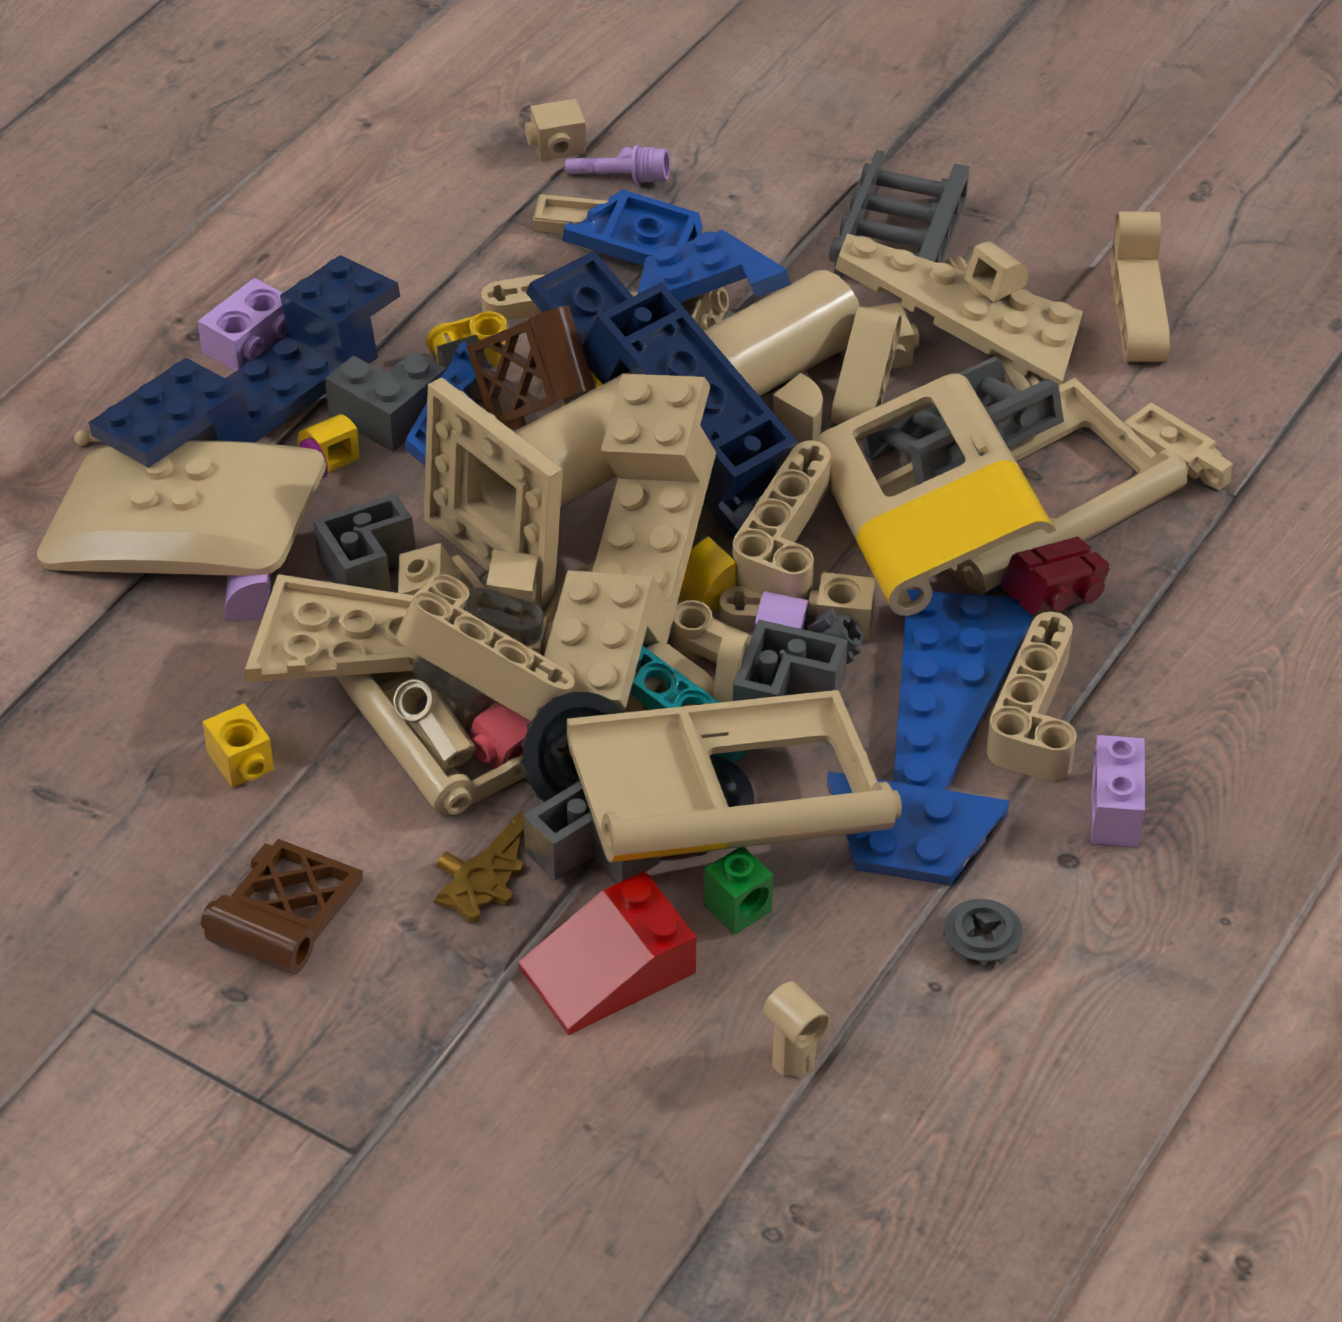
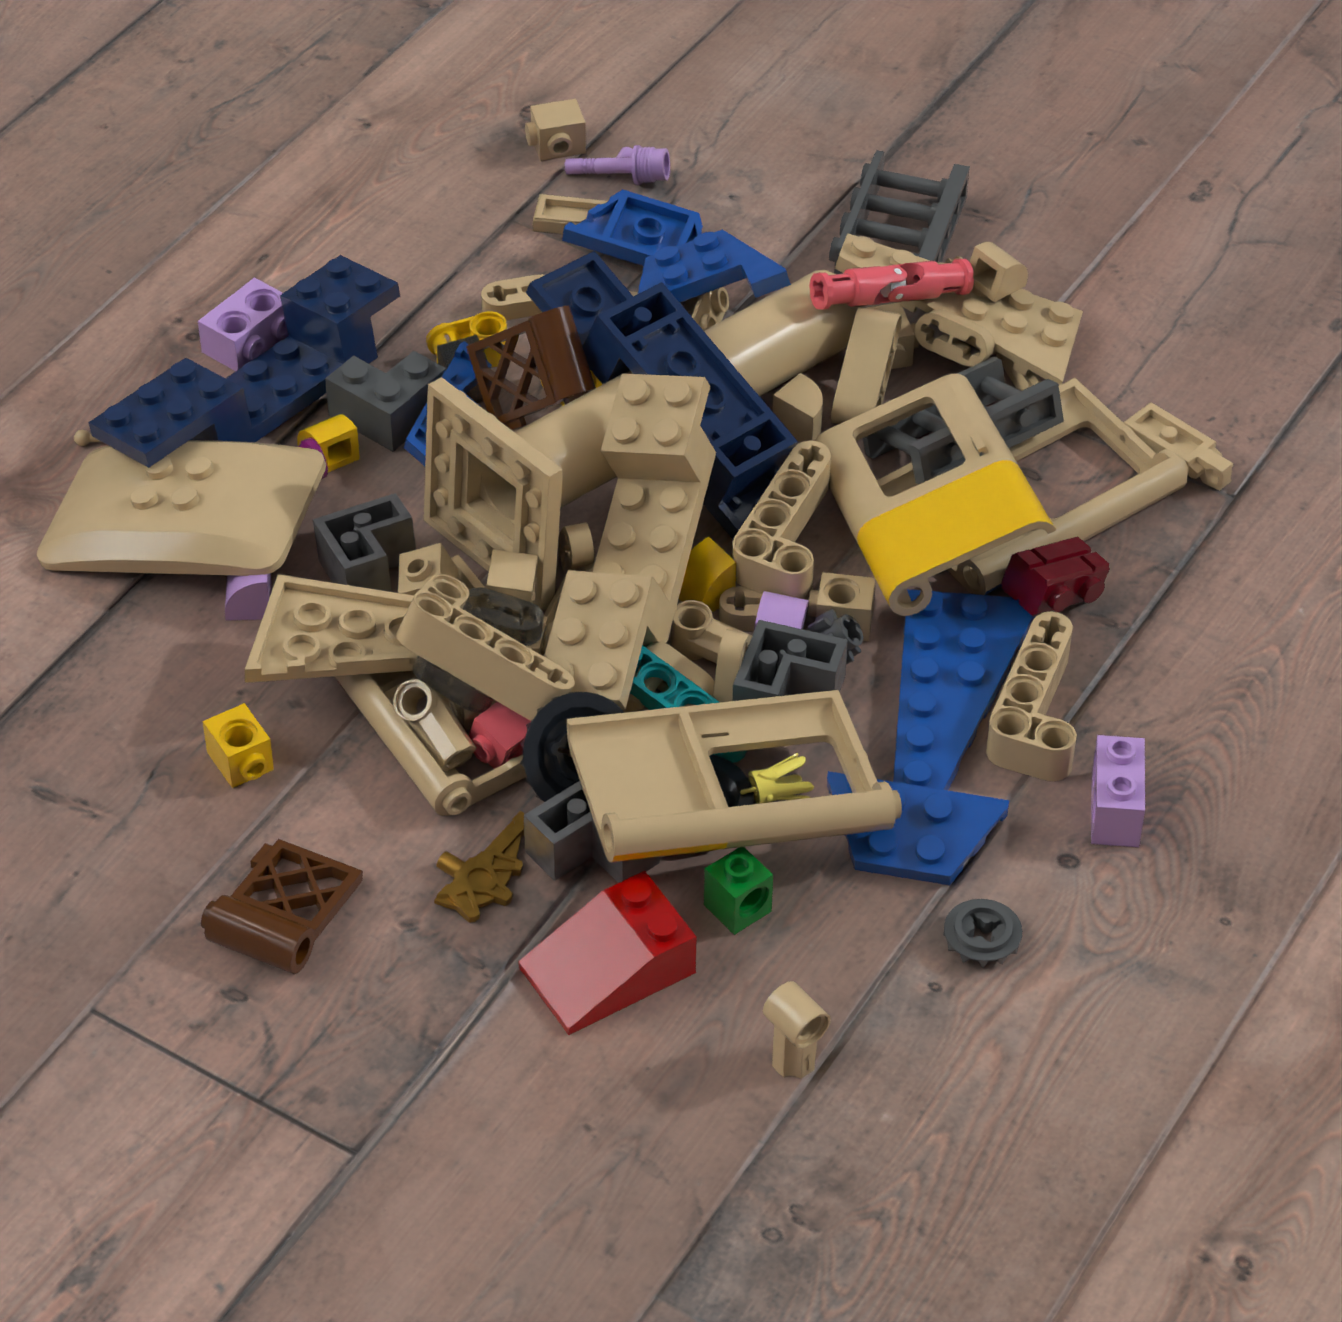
(575, 547): none -> tan beam
(772, 784): none -> light yellow piece
(891, 283): none -> coral piece
(958, 329): none -> tan beam
(1139, 287): tan beam -> none

